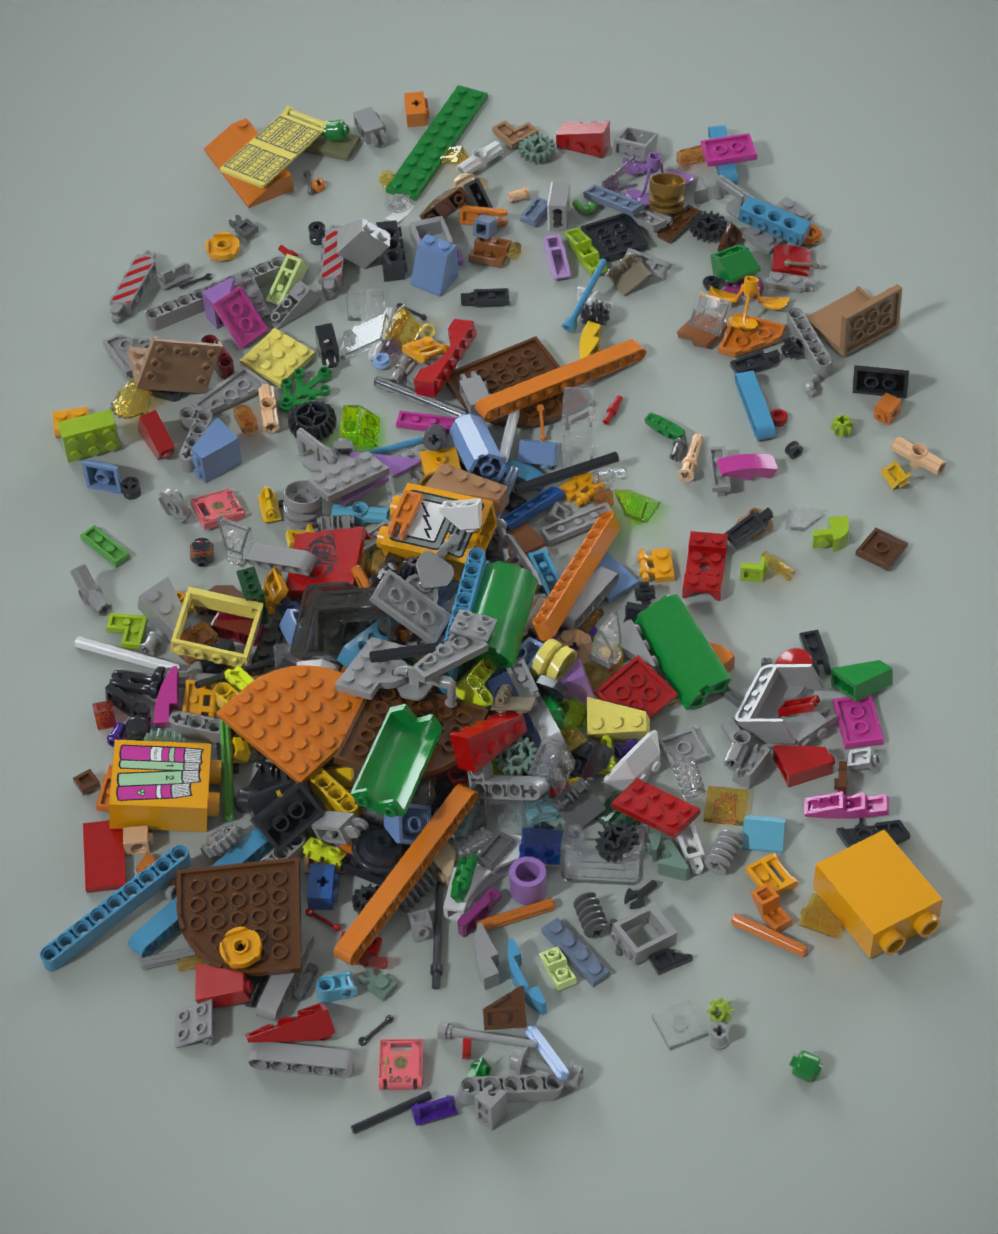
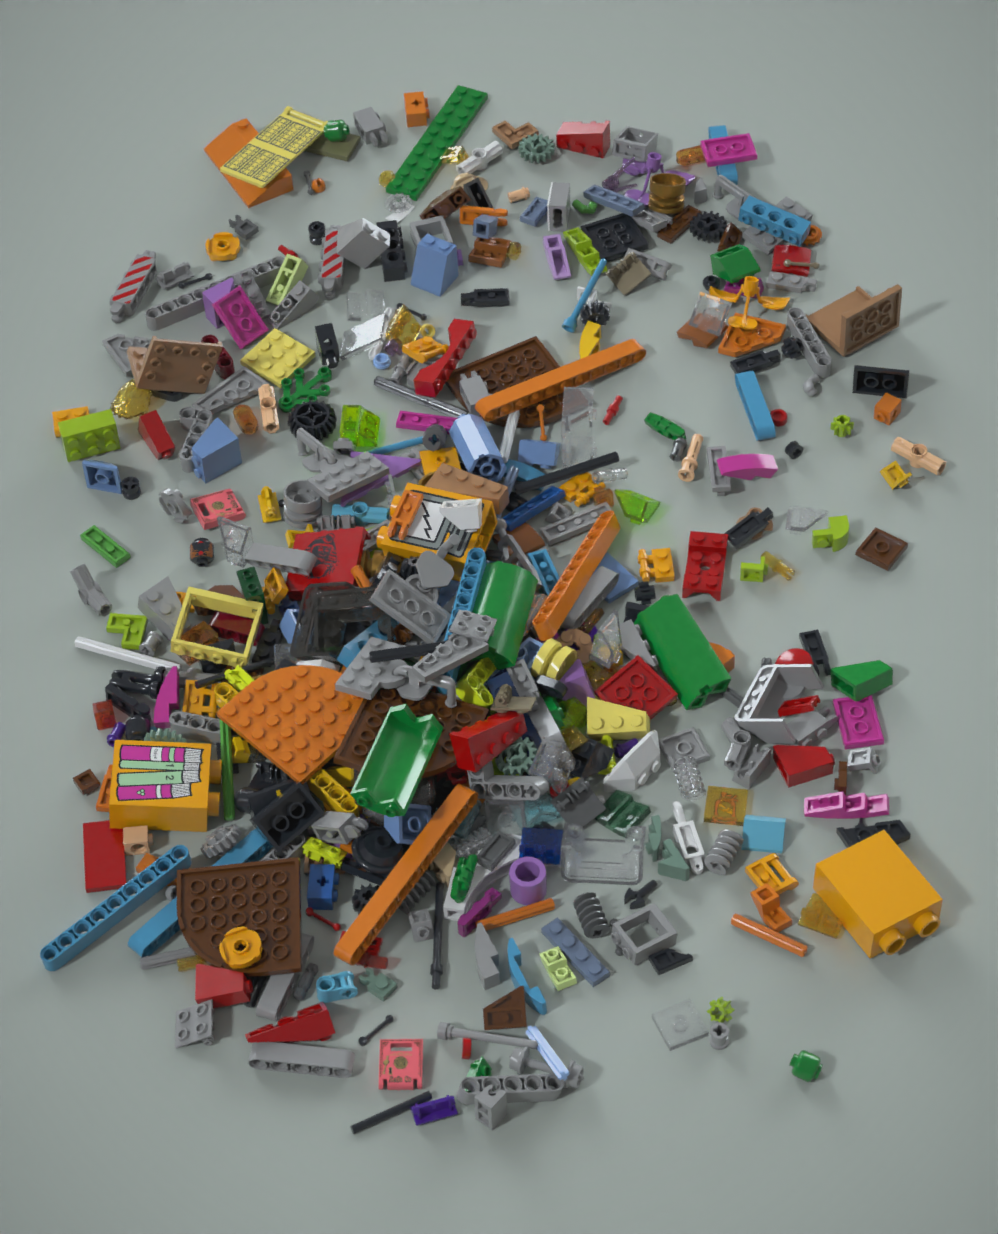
(614, 841): black gear -> none
(656, 808): red plate -> none

